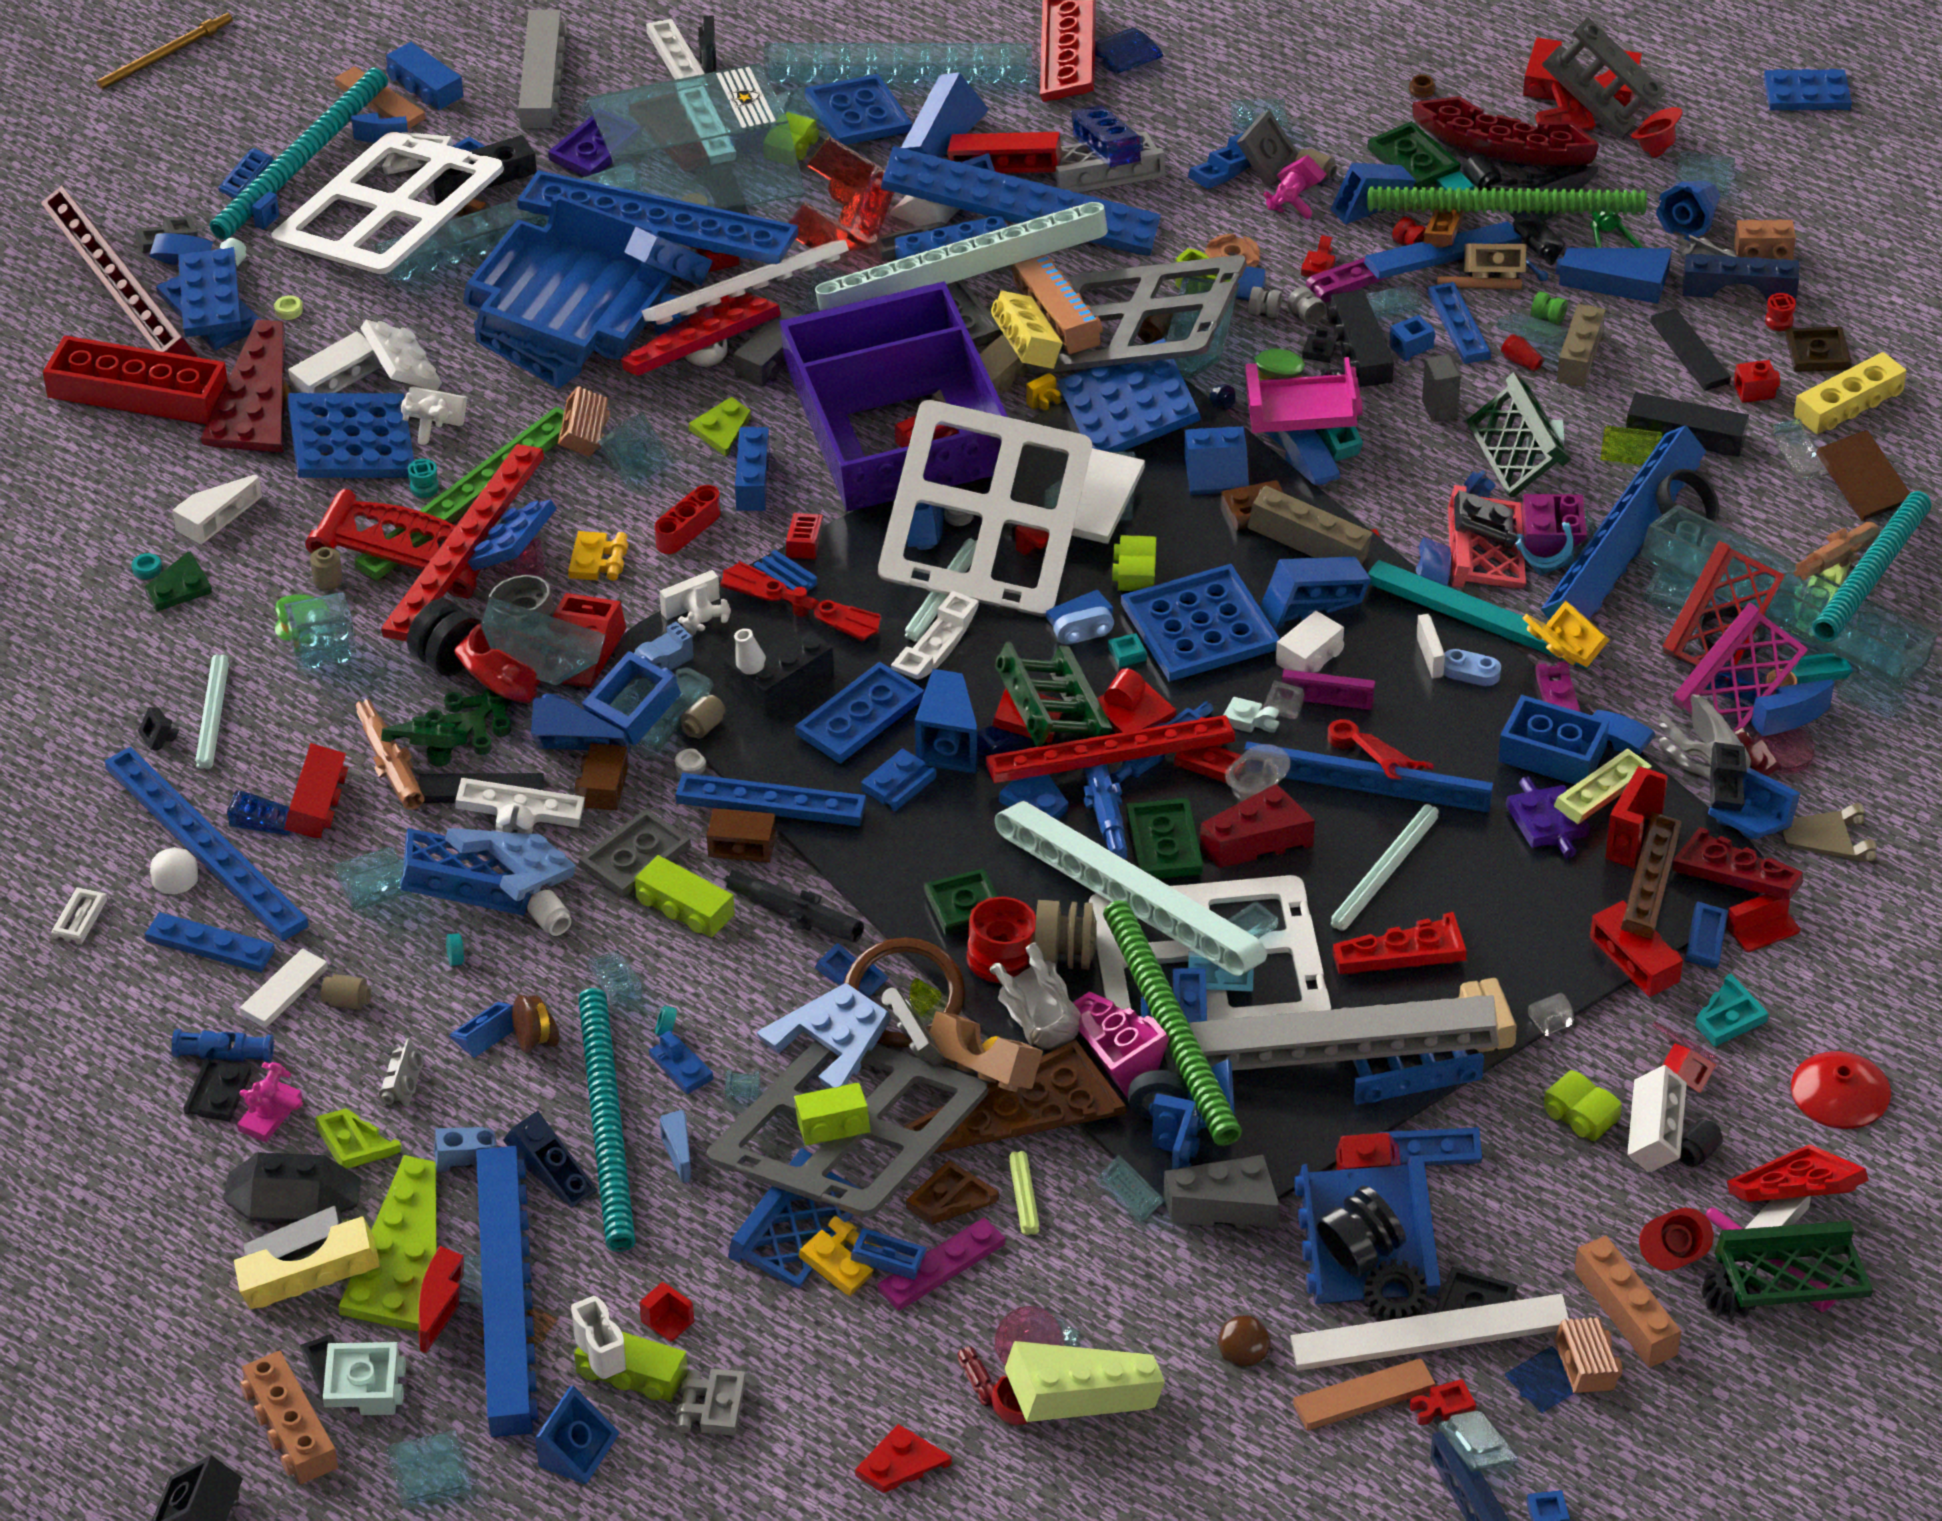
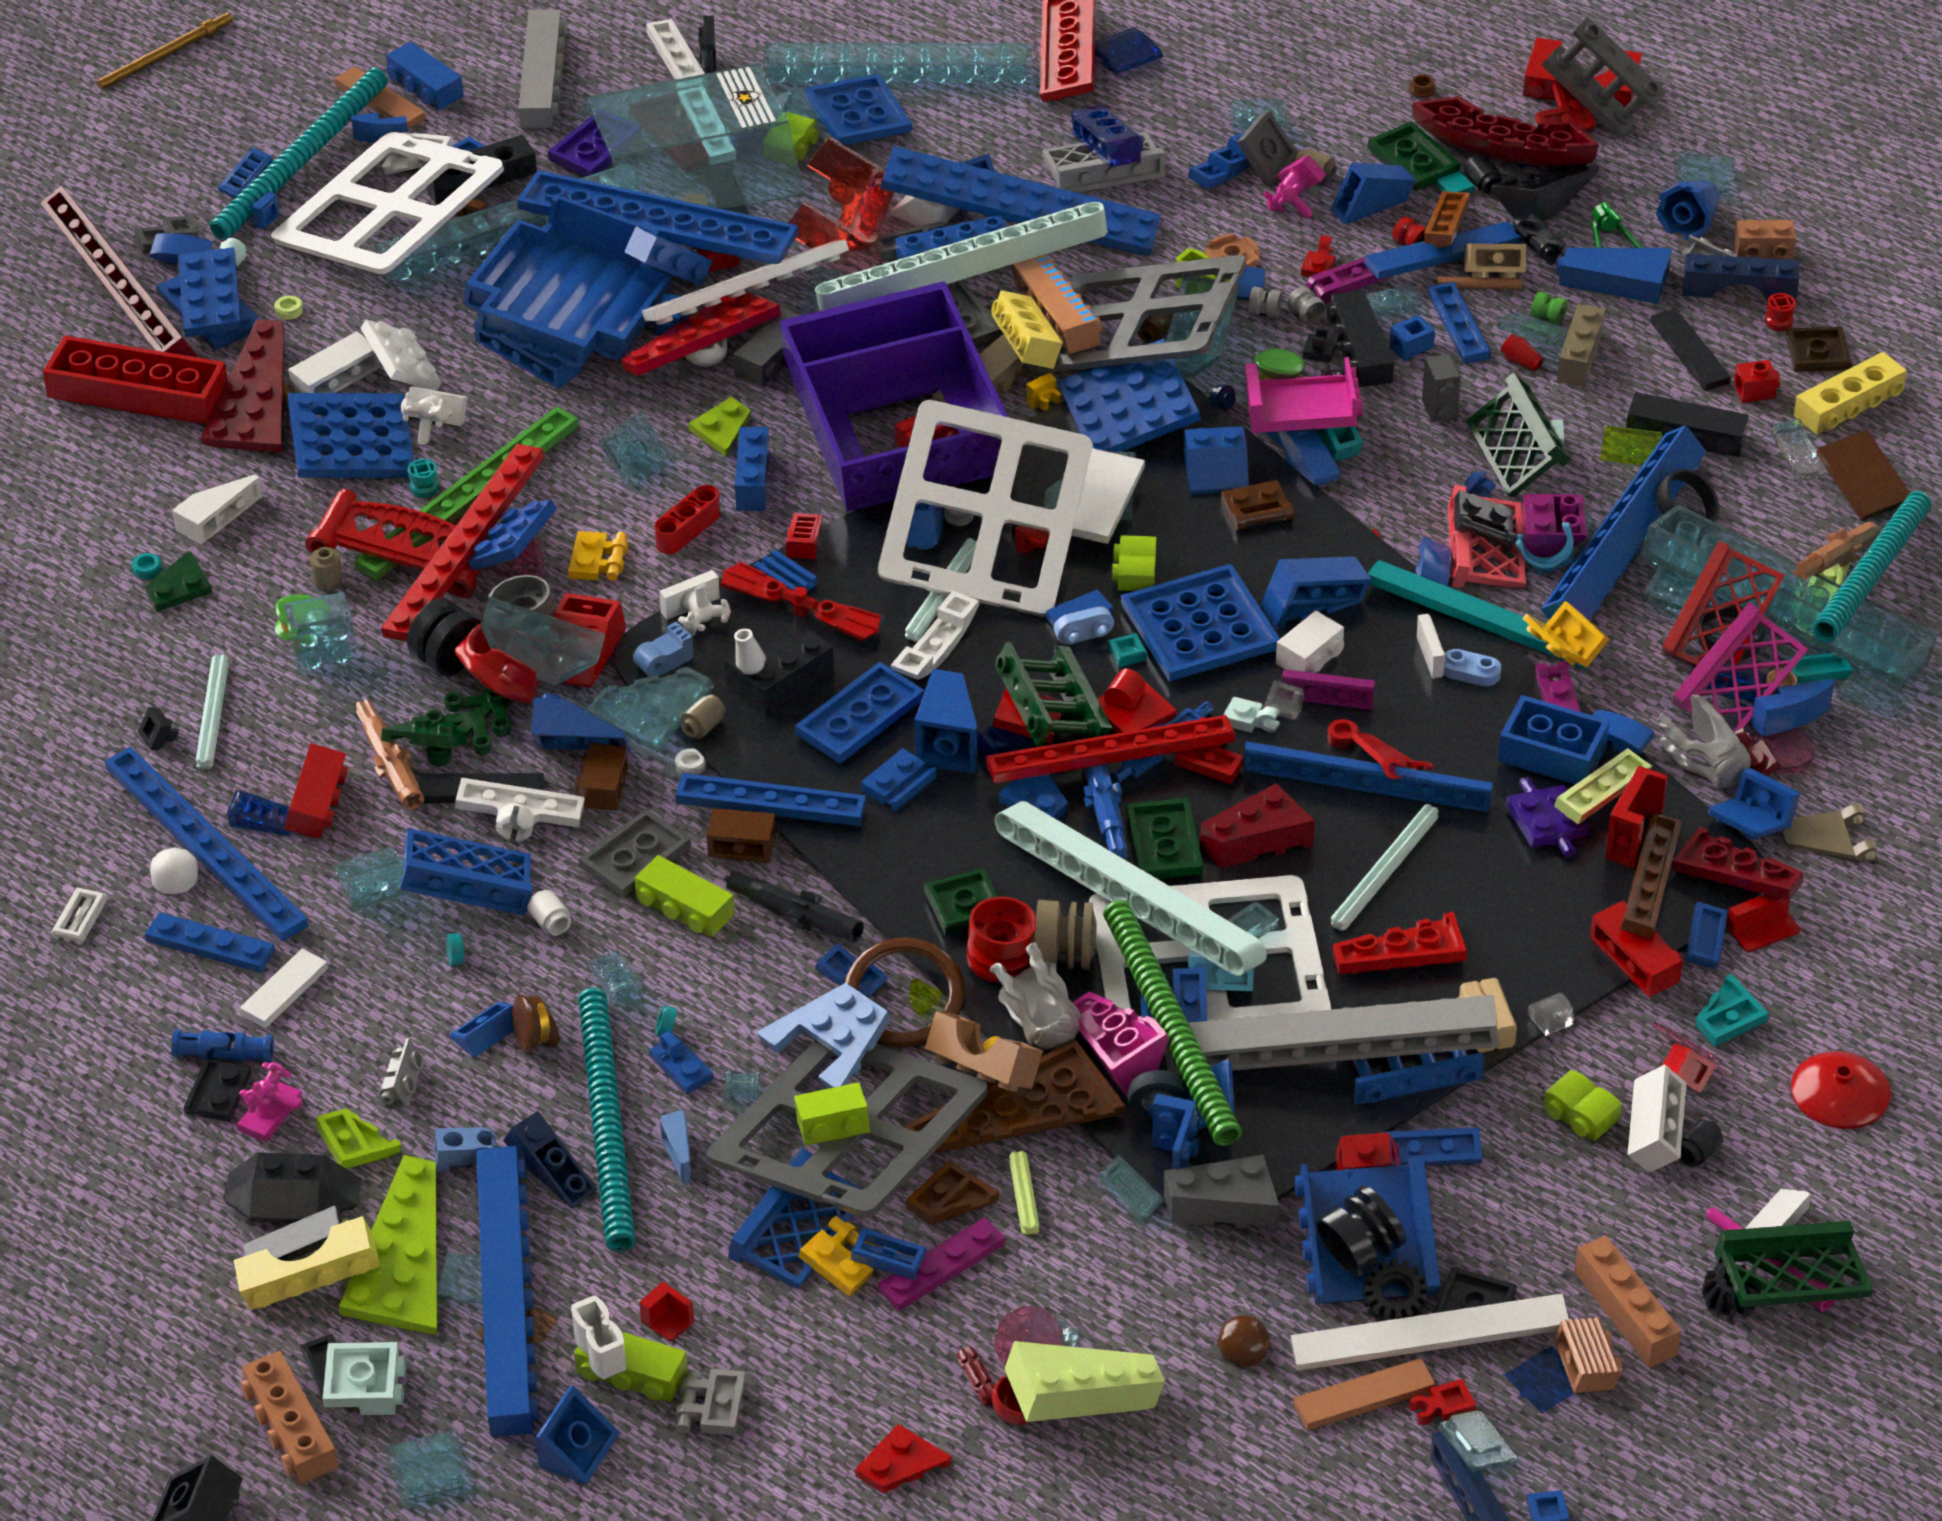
(346, 991): dark tan brick -> none
(439, 1295): red slope -> none
(526, 855): medium blue wing -> none
(583, 421): nougat brick -> none
(649, 709): blue window -> none
(912, 1026): plate -> none
(948, 110): blue slope -> none
(1010, 151): red brick -> none
(1257, 770): clear piece -> none
(1307, 527): dark tan brick -> none
(1507, 200): bright green piece -> none
(1542, 275): blue hinge -> none
(1658, 131): red piece -> none
(1676, 1239): red piece -> none
(1726, 776): black slope -> none
(1799, 1174): red plate -> none
(1807, 89): blue plate -> none

